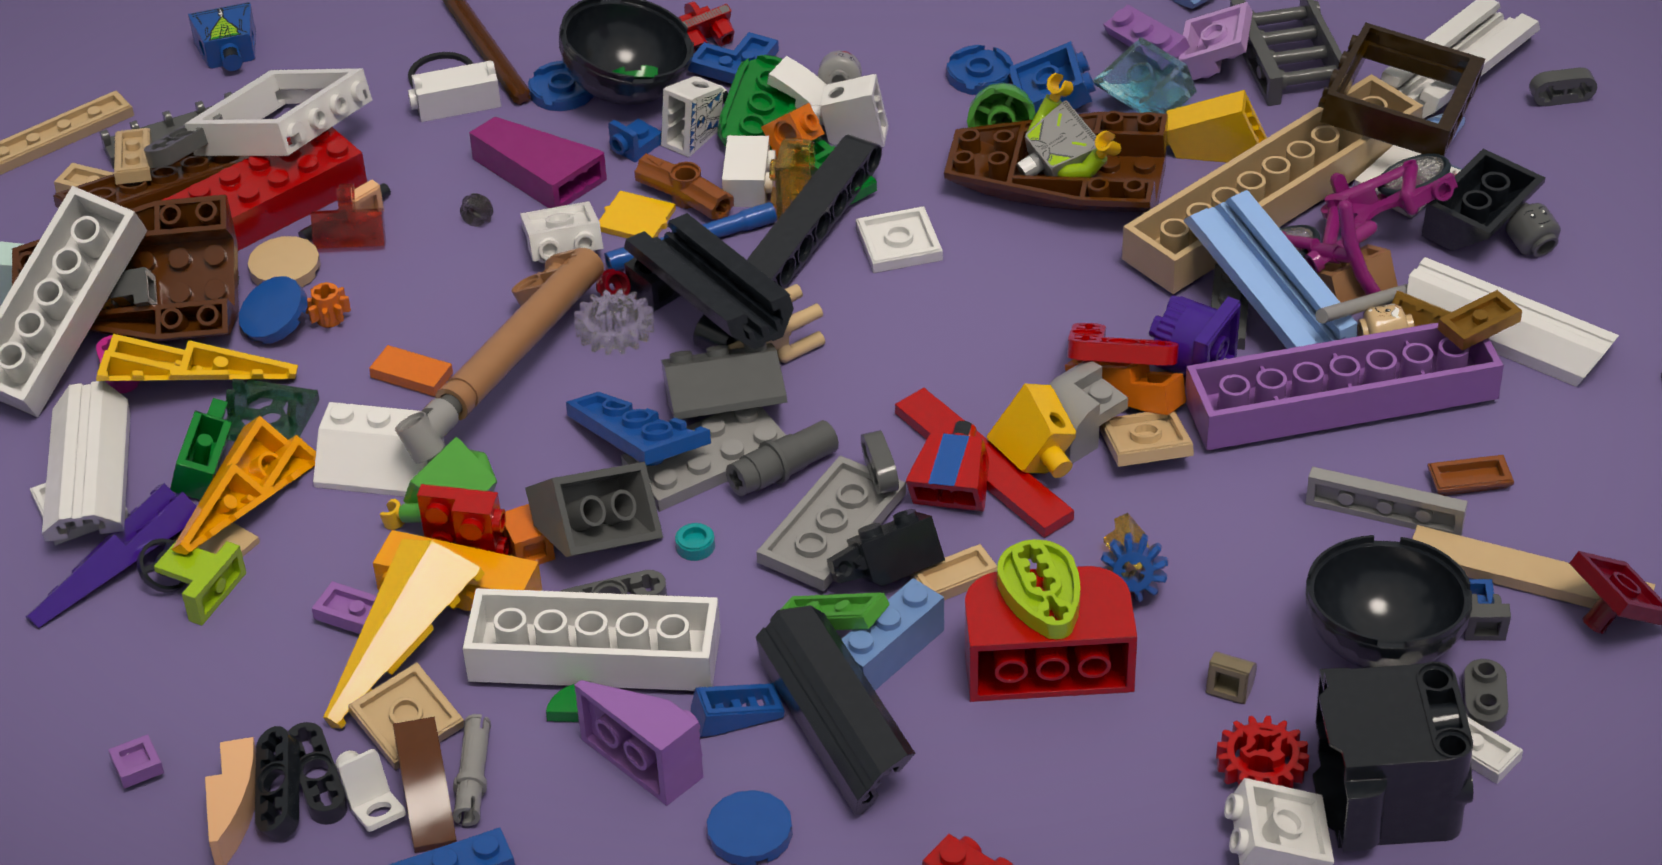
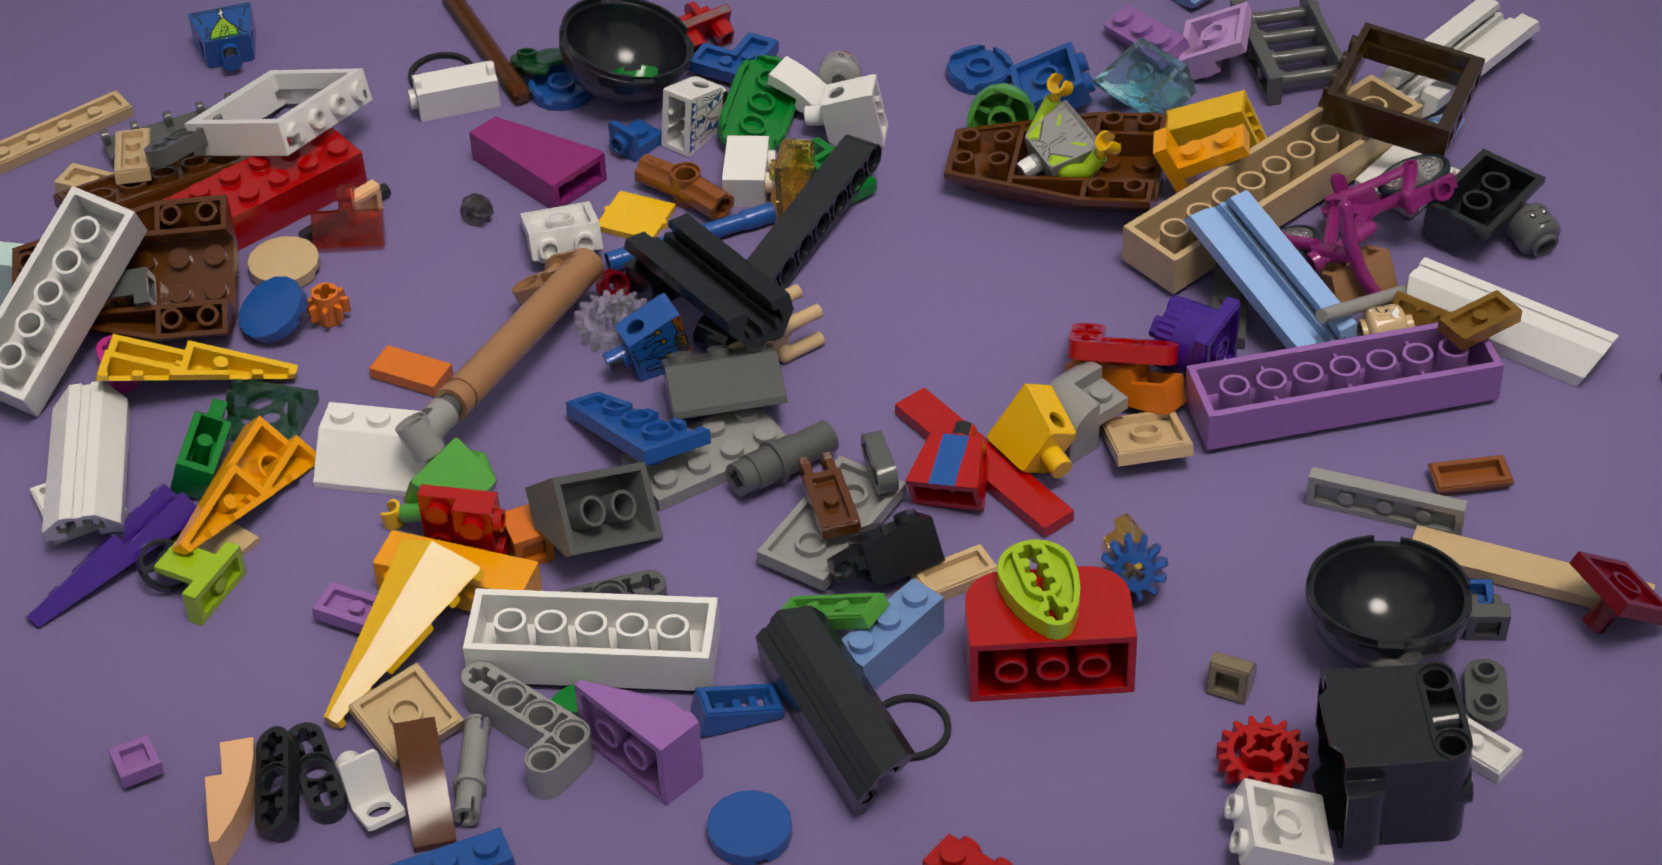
(536, 62): none -> dark green plate
(555, 737): none -> light grey beam
(647, 339): none -> blue torso
(695, 541): teal tile -> none
(799, 124): orange brick -> none
(829, 498): none -> reddish brown hinge
(899, 239): white tile -> none
(915, 698): none -> black piece
(1198, 156): none -> light orange bracket
(1563, 86): dark grey beam -> none

